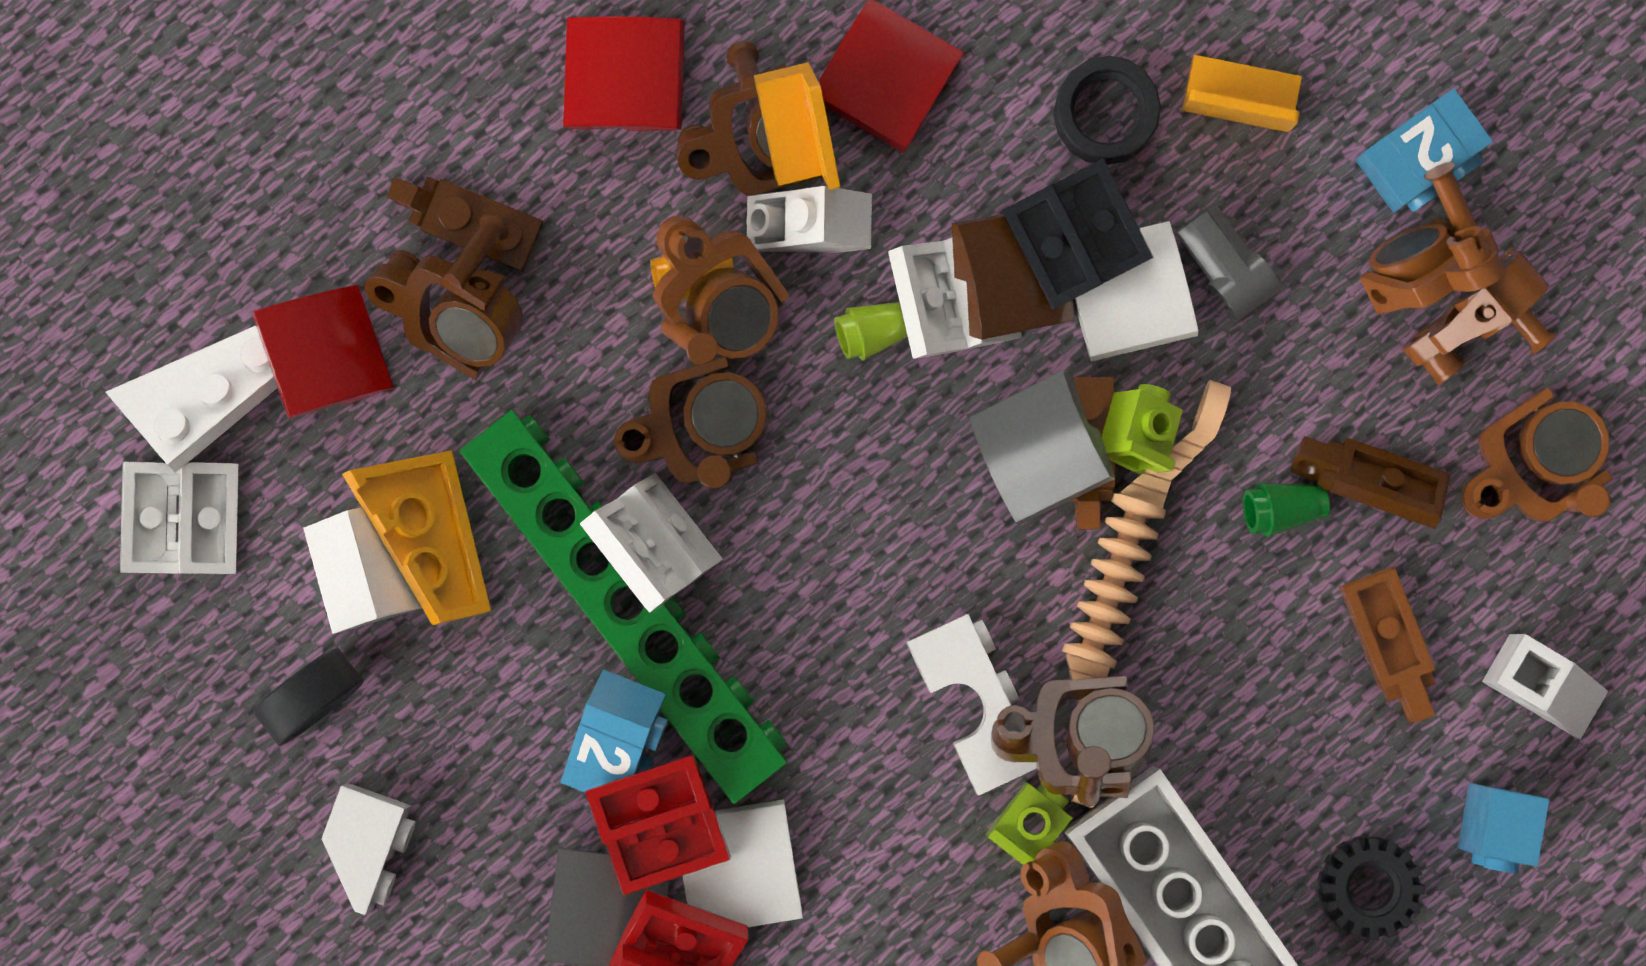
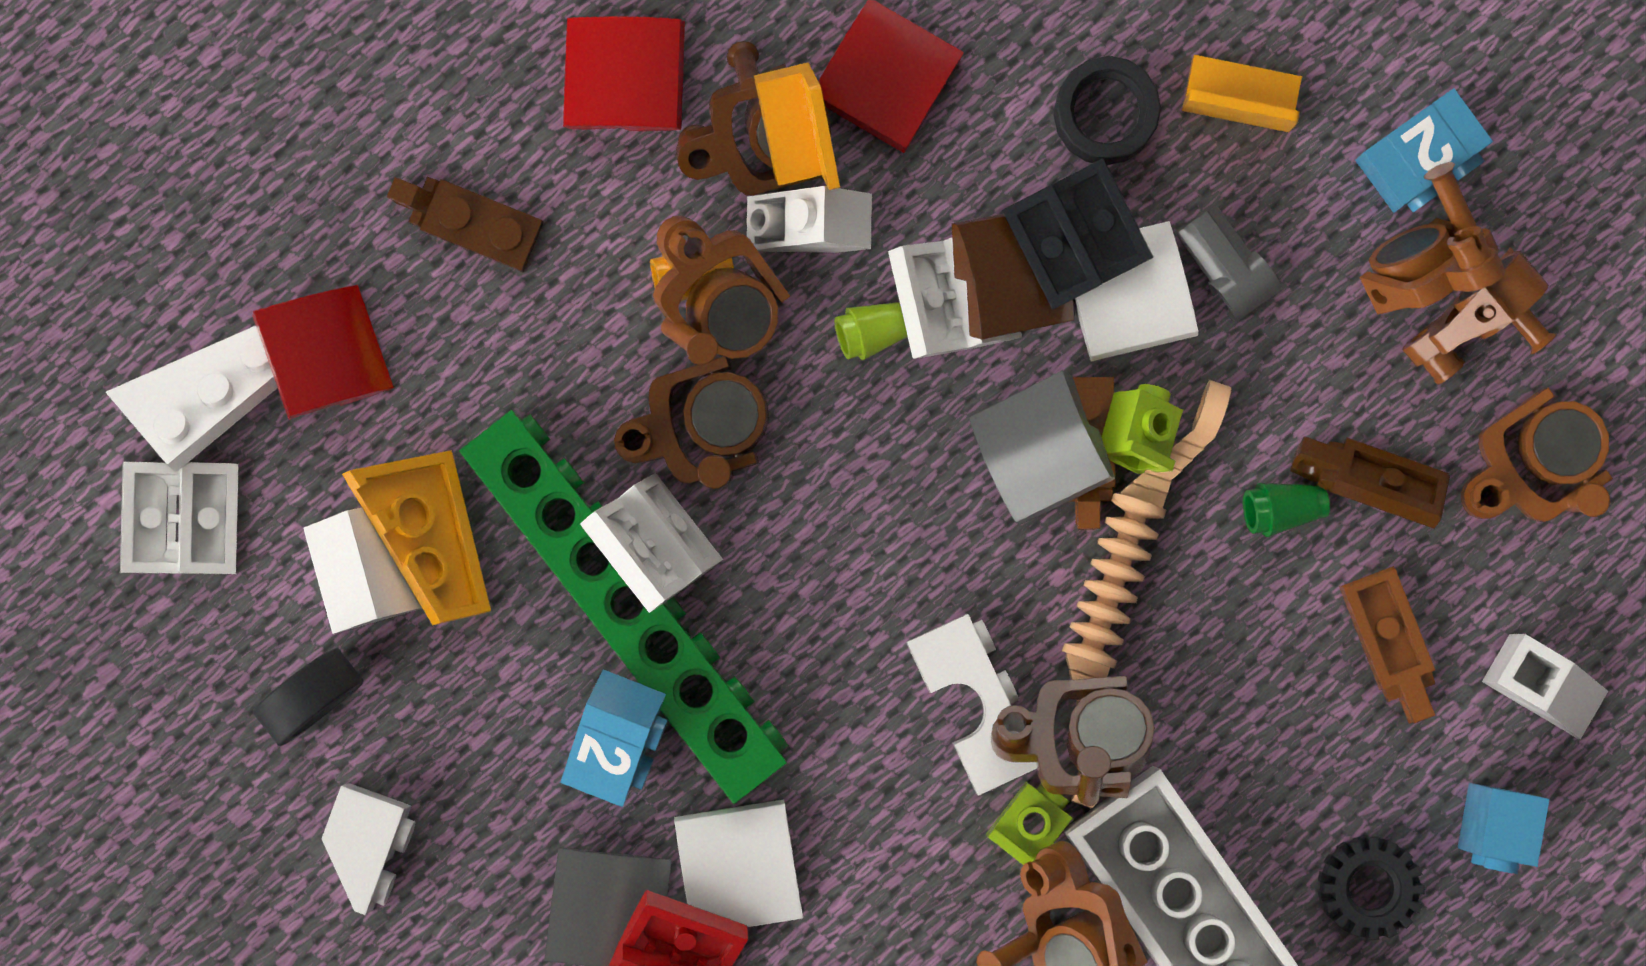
(472, 318): reddish brown piece -> none
(658, 824): red slope -> none

